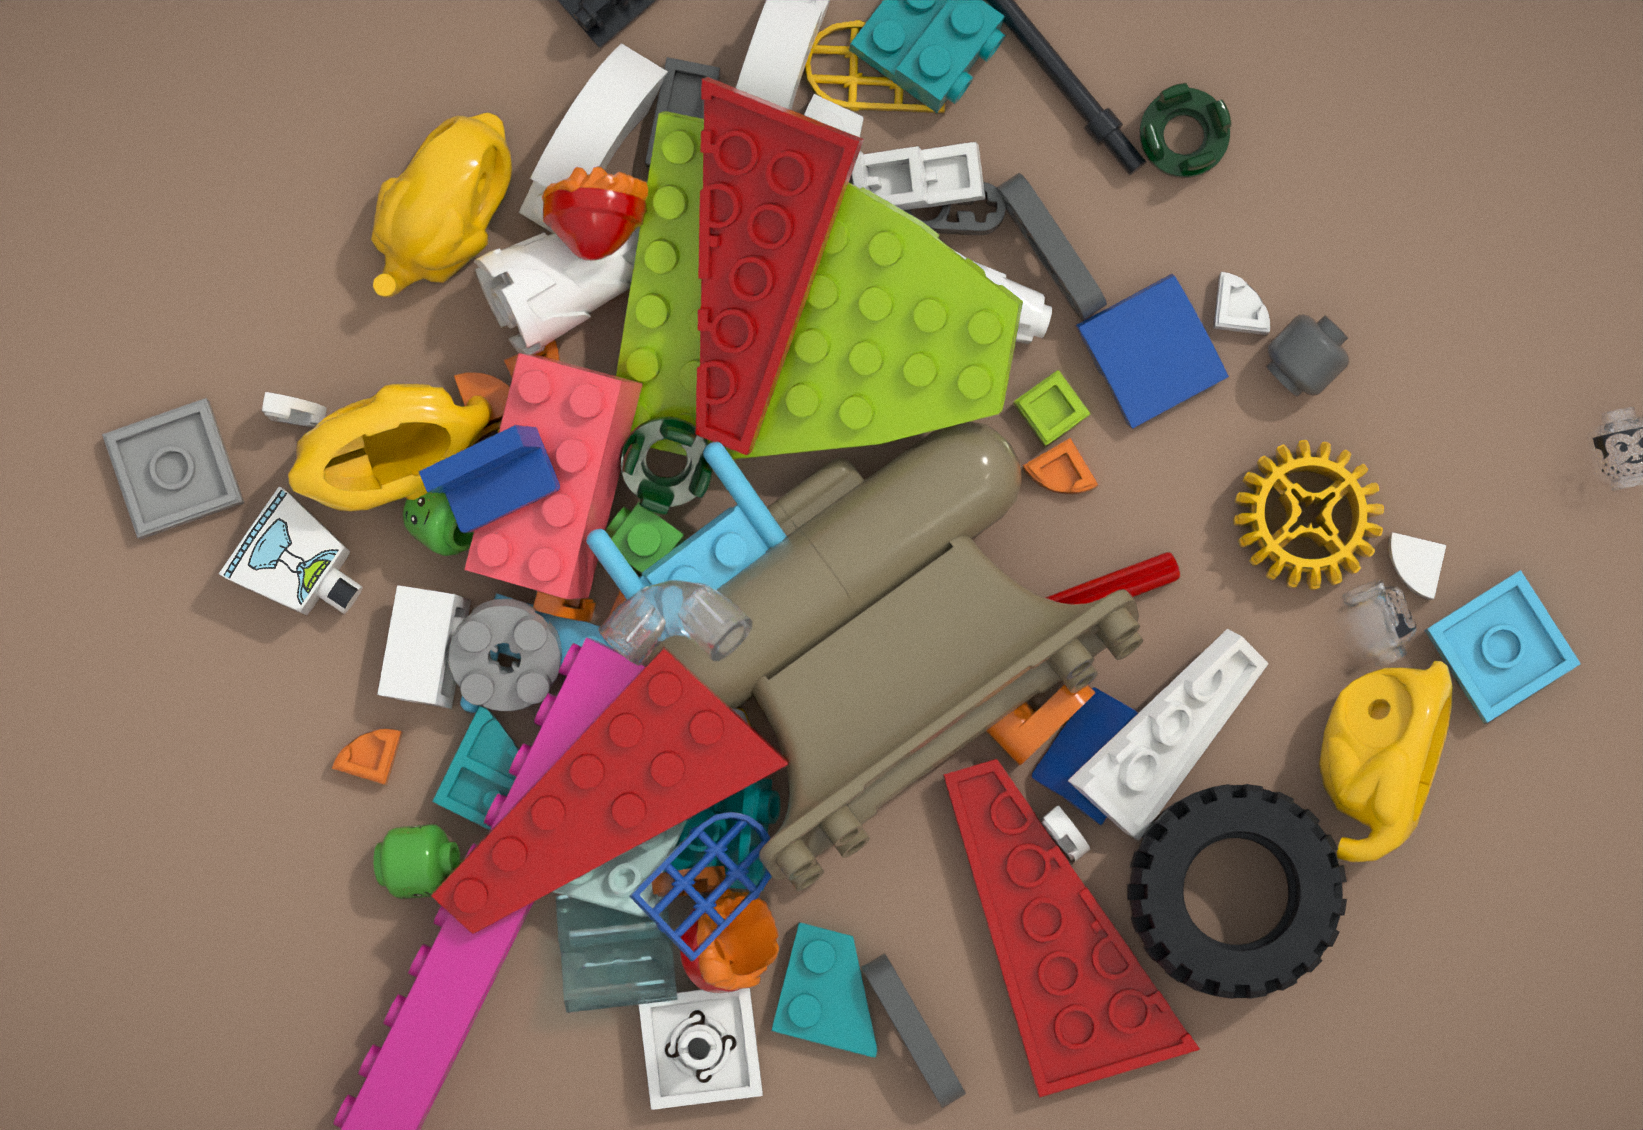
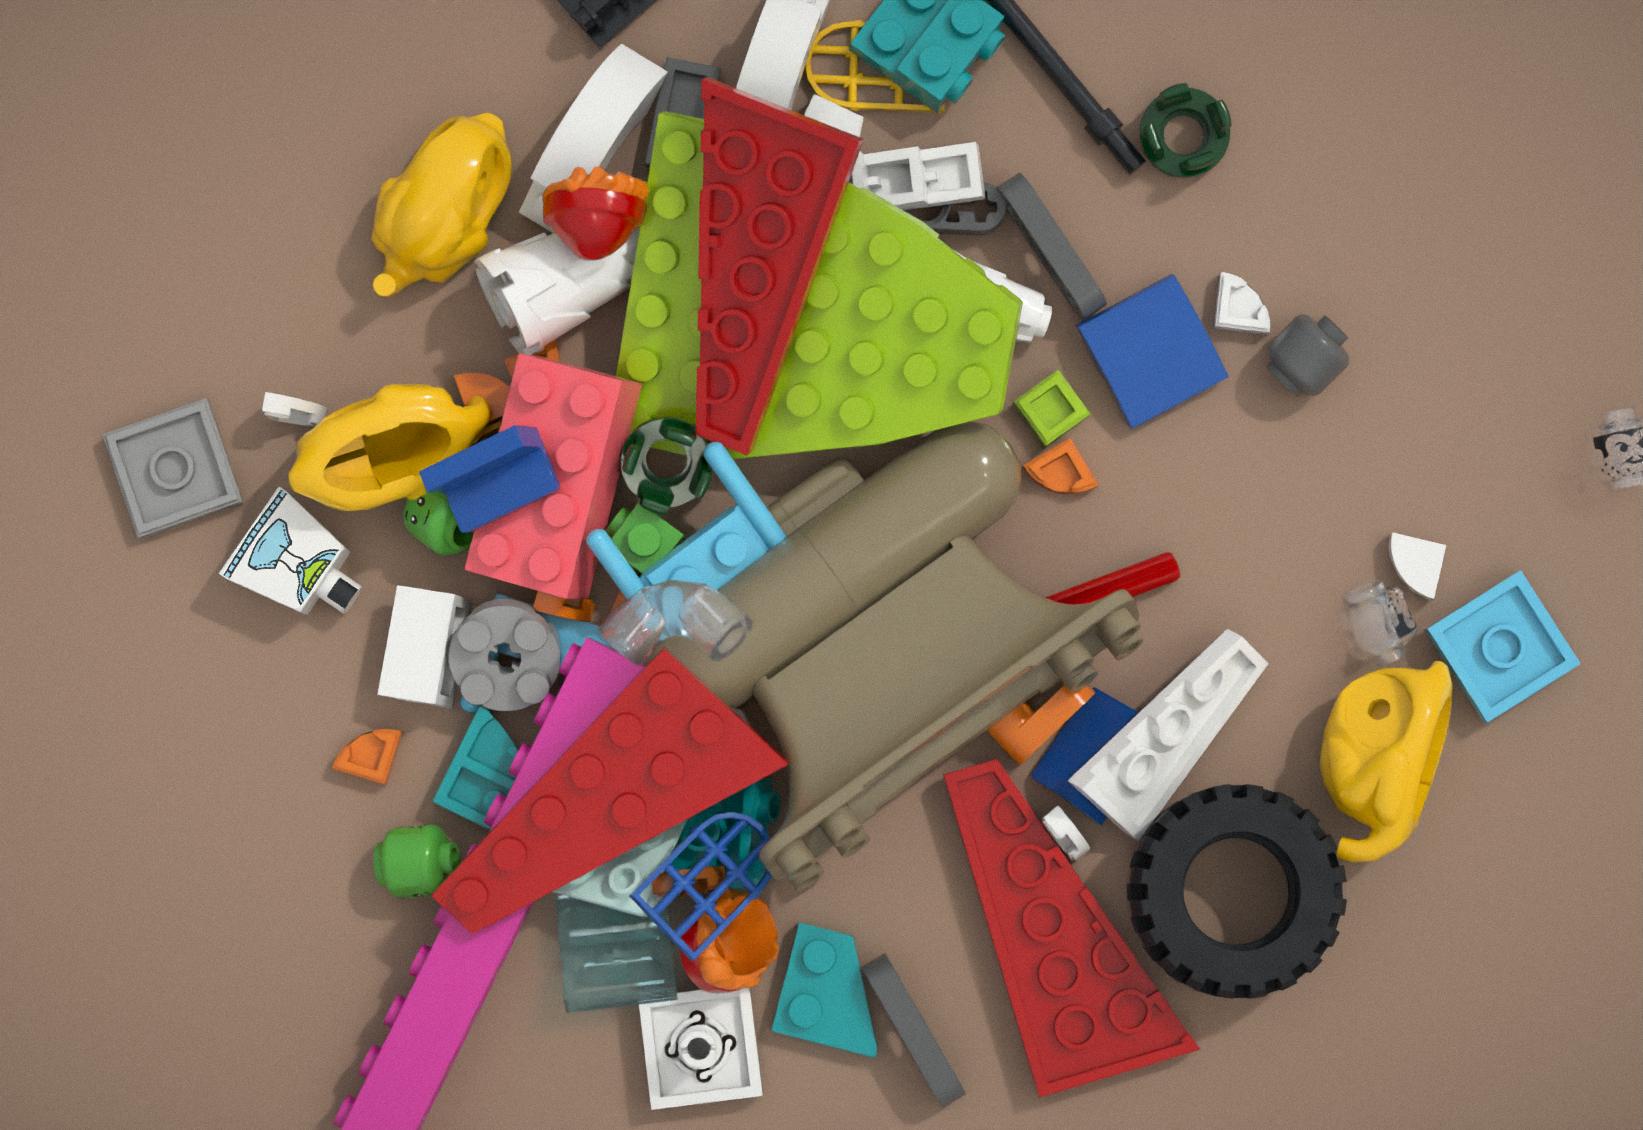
(1326, 534): yellow gear -> none

